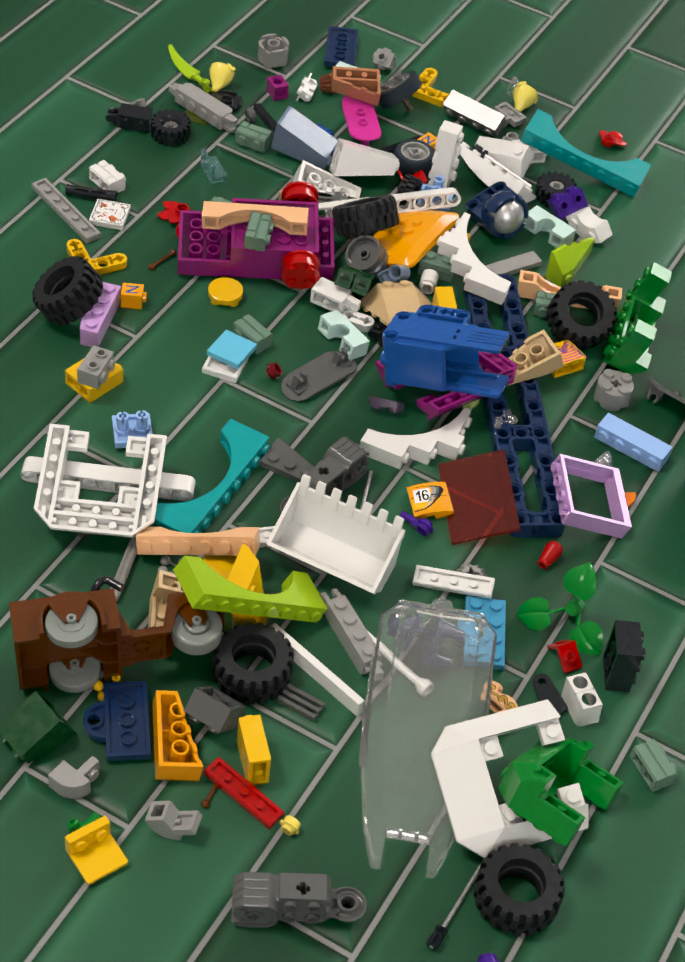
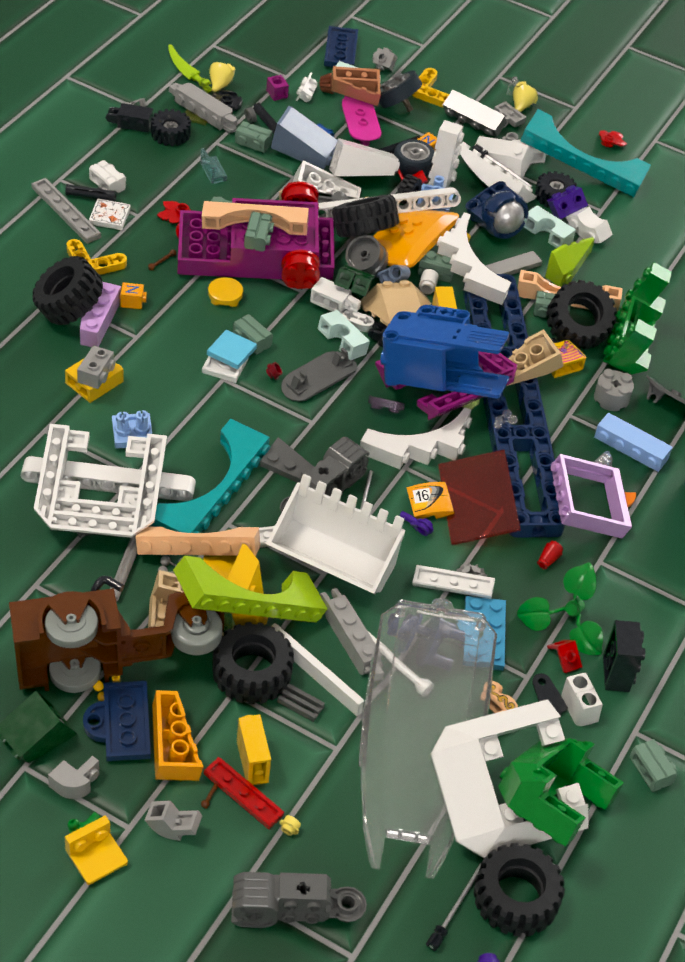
(214, 709): dark grey brick -> none
(273, 51): light grey brick -> none

